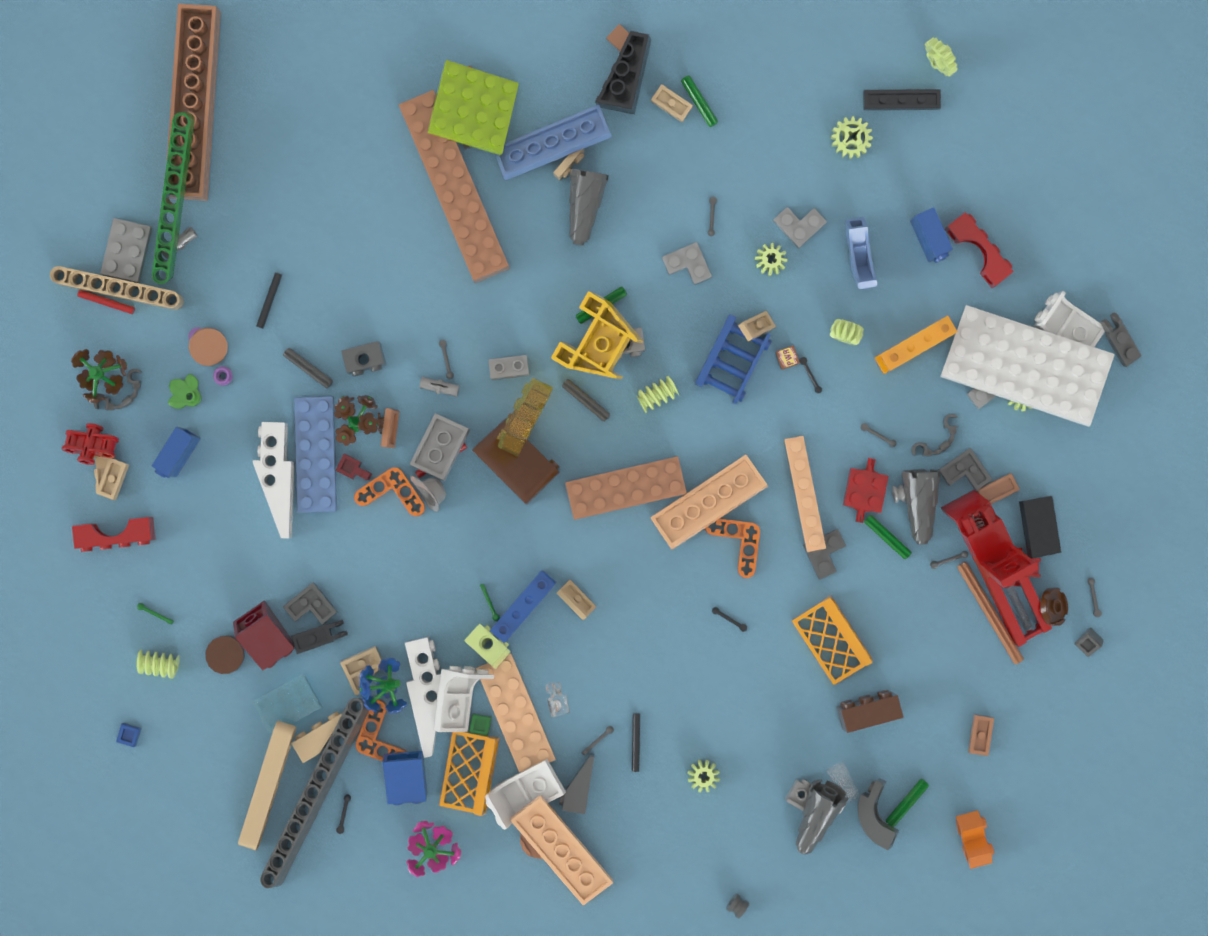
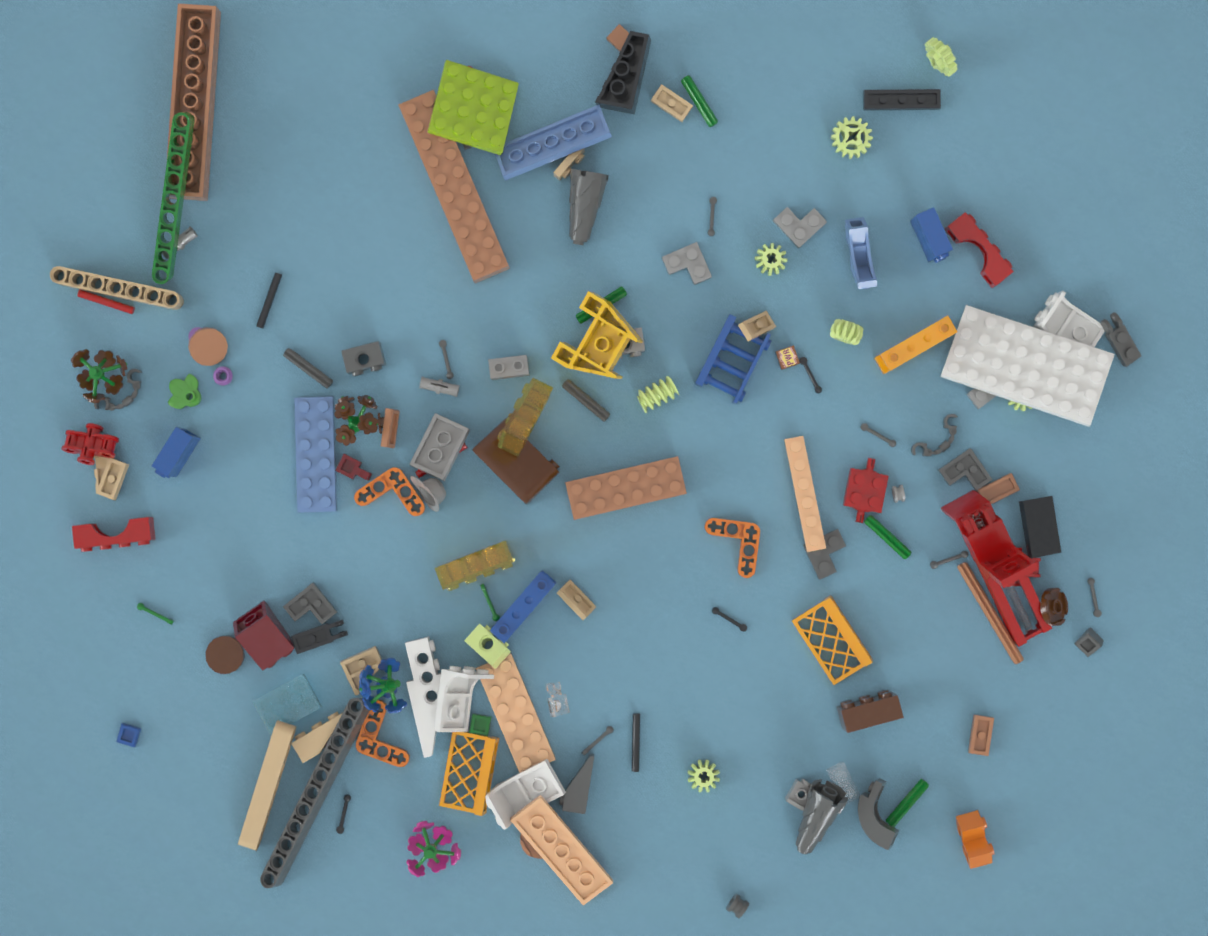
(126, 250): light grey plate -> none
(161, 665): yellowish green piece -> none
(281, 492): white brick -> none
(405, 777): blue brick -> none
(474, 565): none -> clear yellow wedge
(709, 502): light nougat plate -> none
(921, 499): dark grey cone -> none

